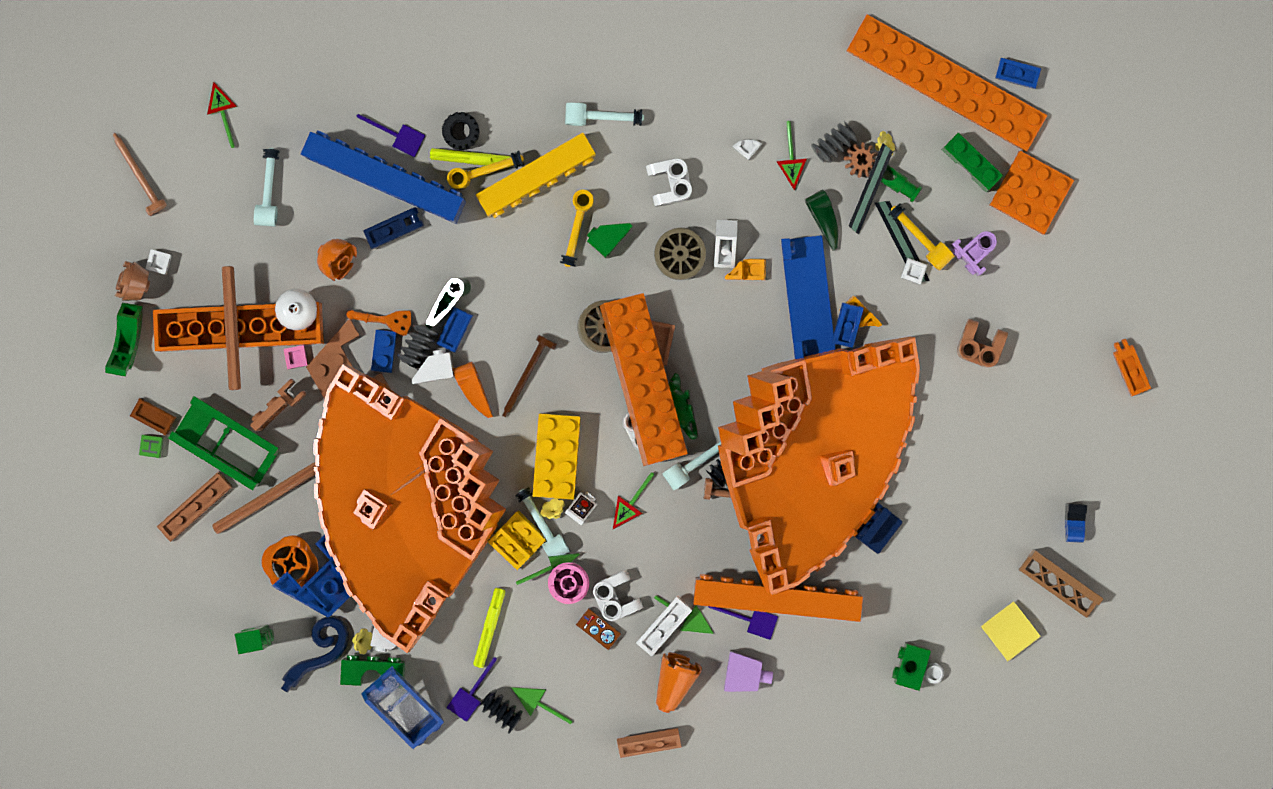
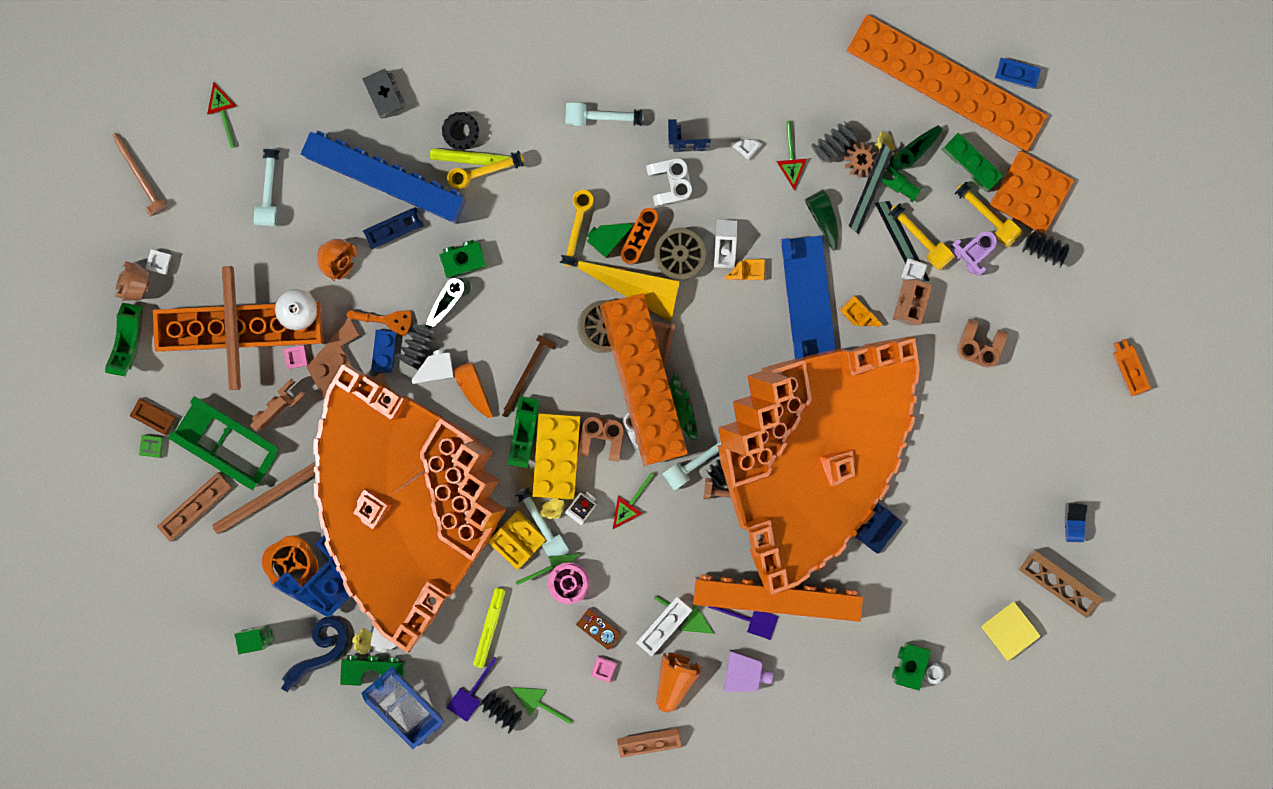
(375, 84): none -> dark grey brick
(406, 140): dark purple piece -> none
(454, 329): blue tile -> none
(475, 259): none -> green brick
(523, 432): none -> green arch
(536, 175): yellow brick -> none
(602, 433): none -> nougat piece
(603, 669): none -> bright pink tile
(611, 598): white piece -> none
(636, 229): none -> orange beam
(658, 292): none -> yellow wedge
(674, 133): none -> dark blue bracket
(847, 325): blue plate -> none
(912, 302): none -> nougat brick
(914, 149): none -> dark green piece
(1006, 232): none -> yellow piece
(1046, 248): none -> black piece

